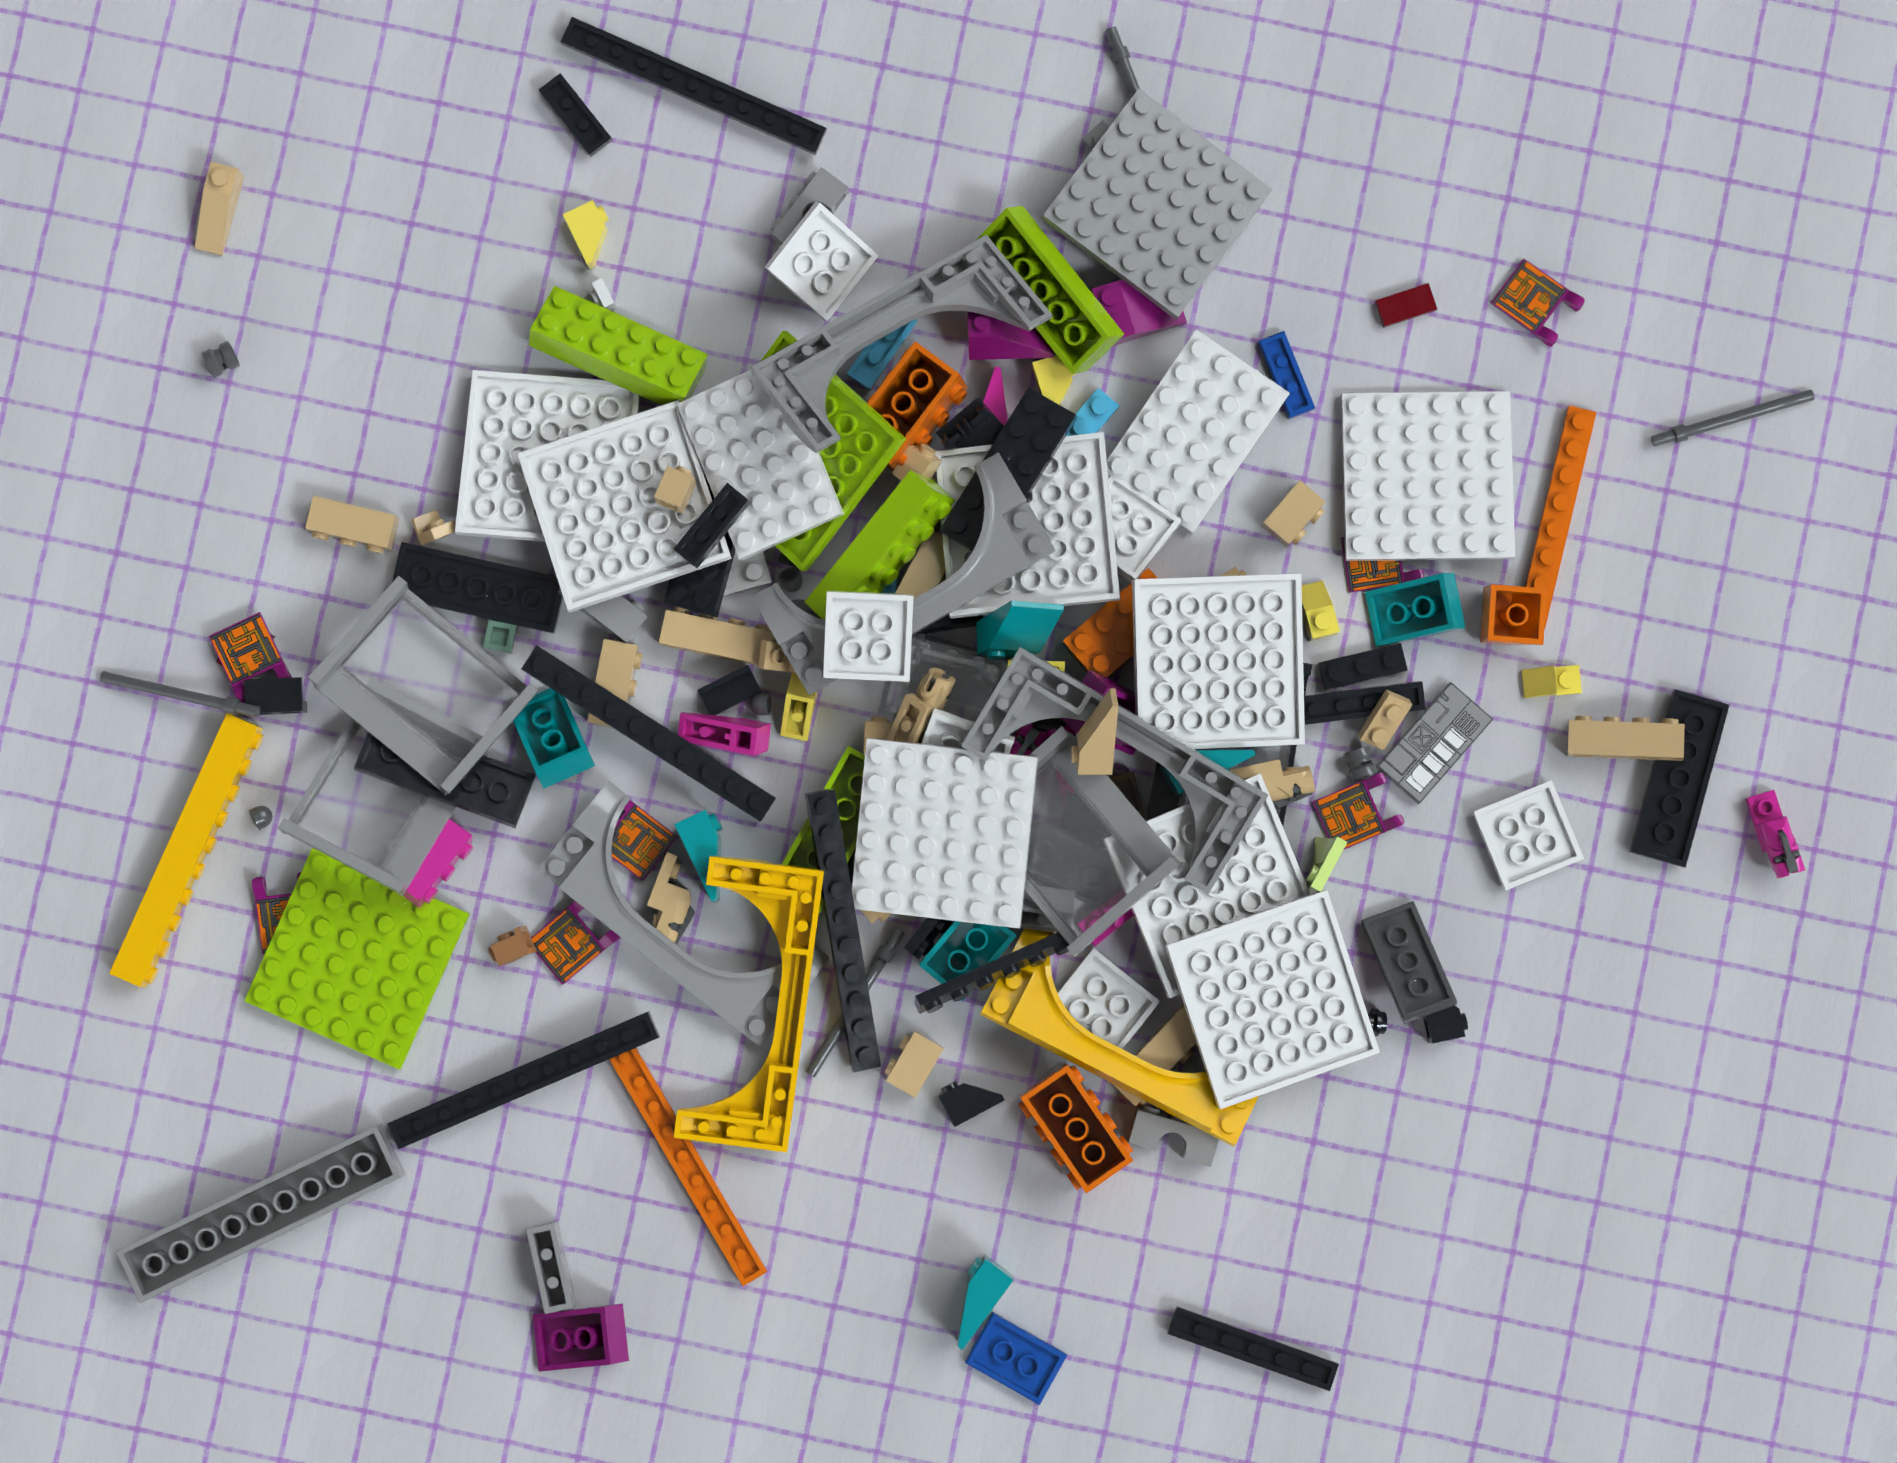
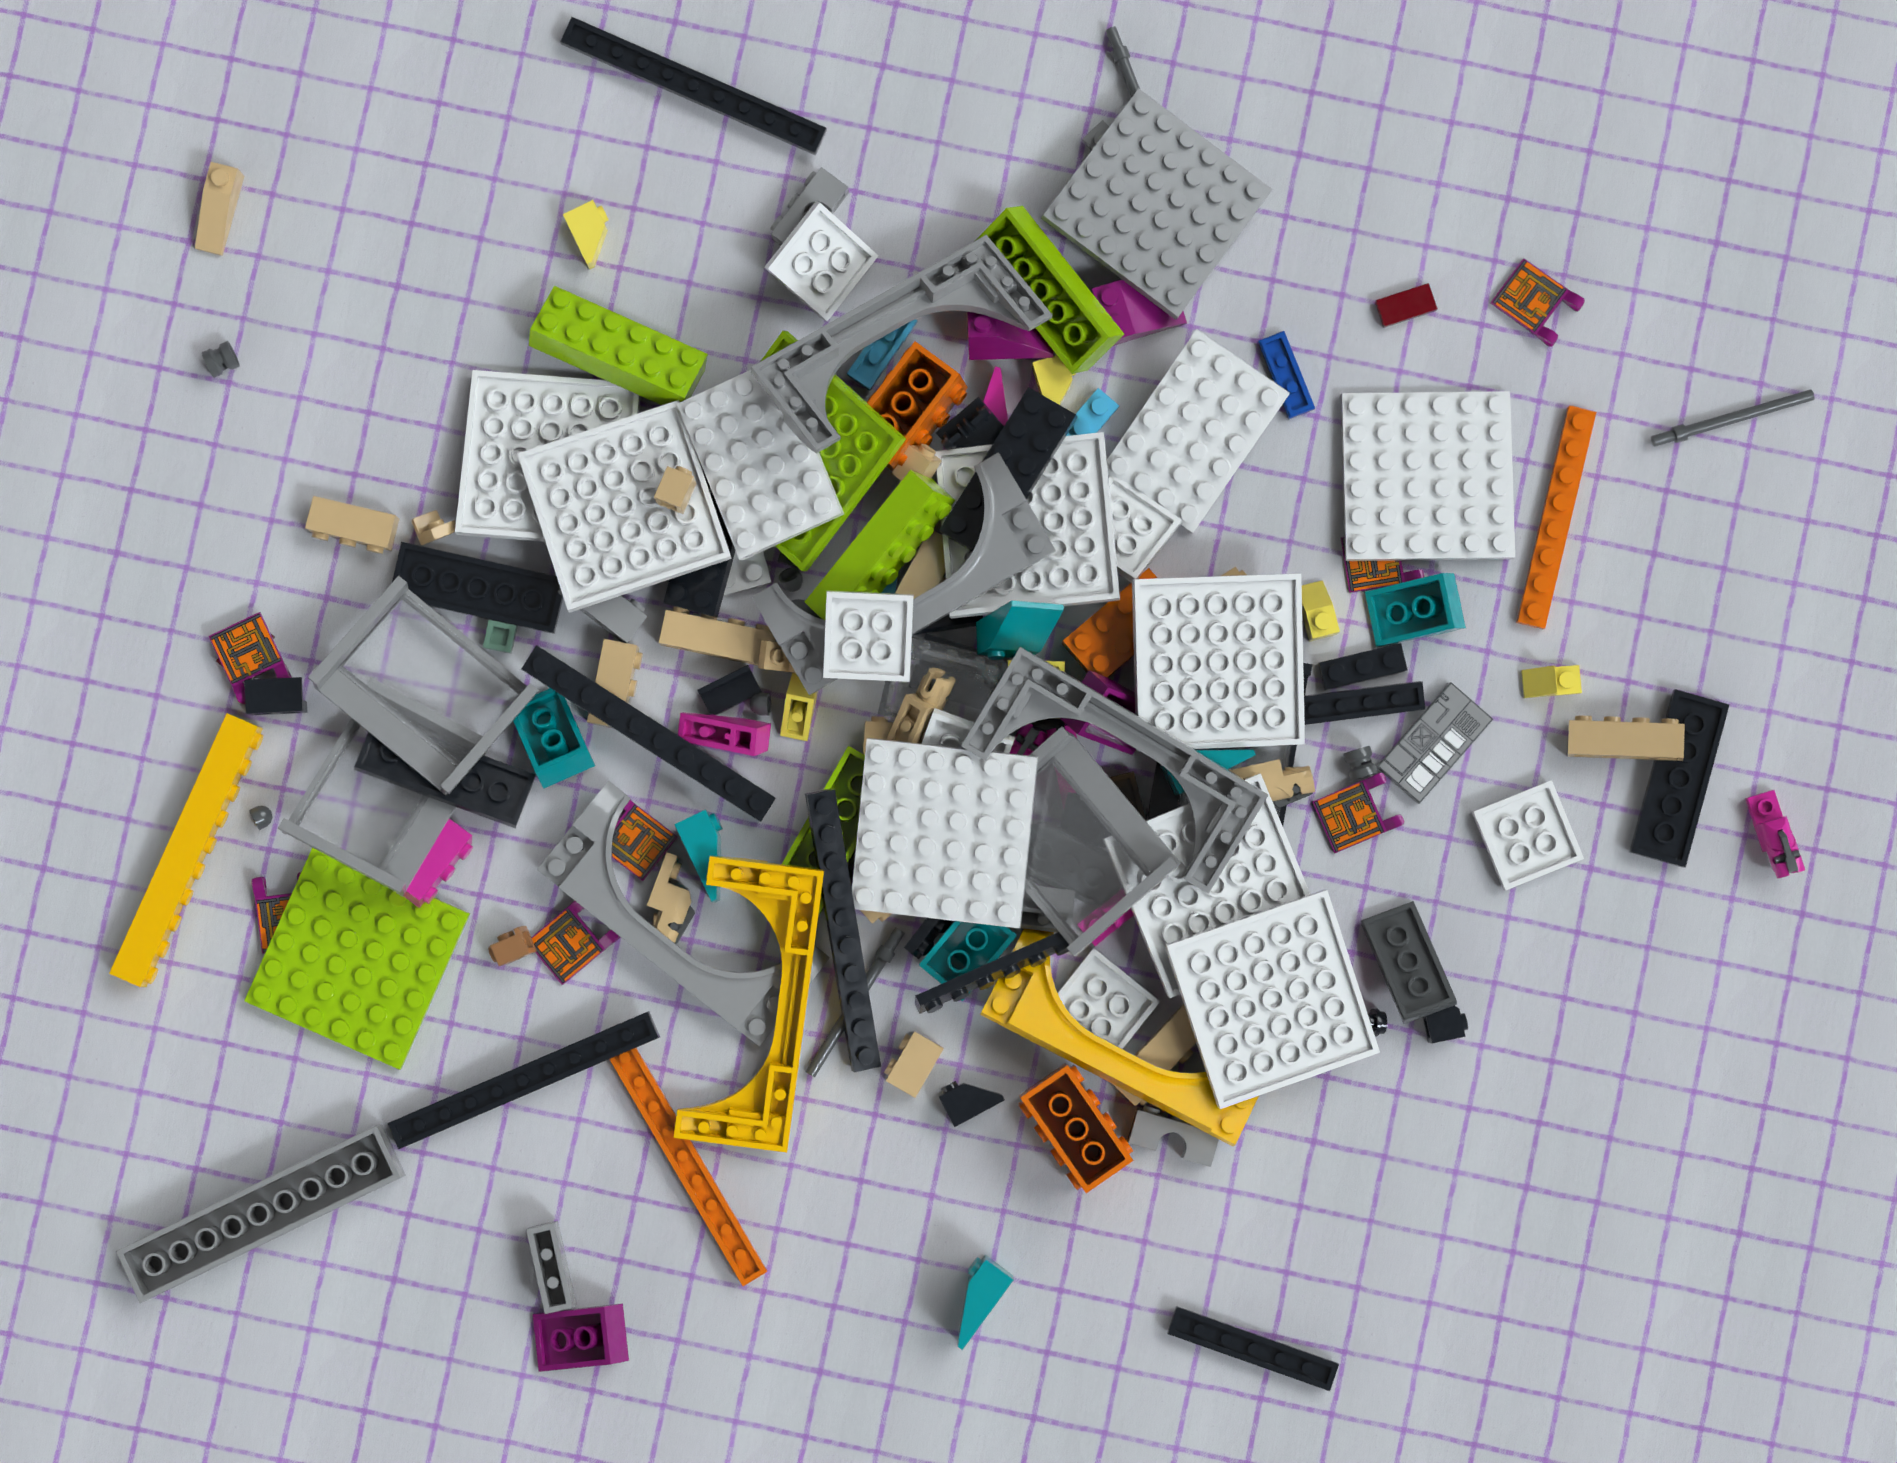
(229, 705): dark grey bar -> none
(575, 115): black plate -> none
(602, 296): white plate -> none
(712, 525): black plate -> none
(1016, 1358): blue tile -> none
(1097, 739): tan slope -> none
(1293, 514): tan brick -> none
(1324, 860): yellowish green plate -> none
(1384, 719): tan plate -> none
(1513, 615): orange slope -> none

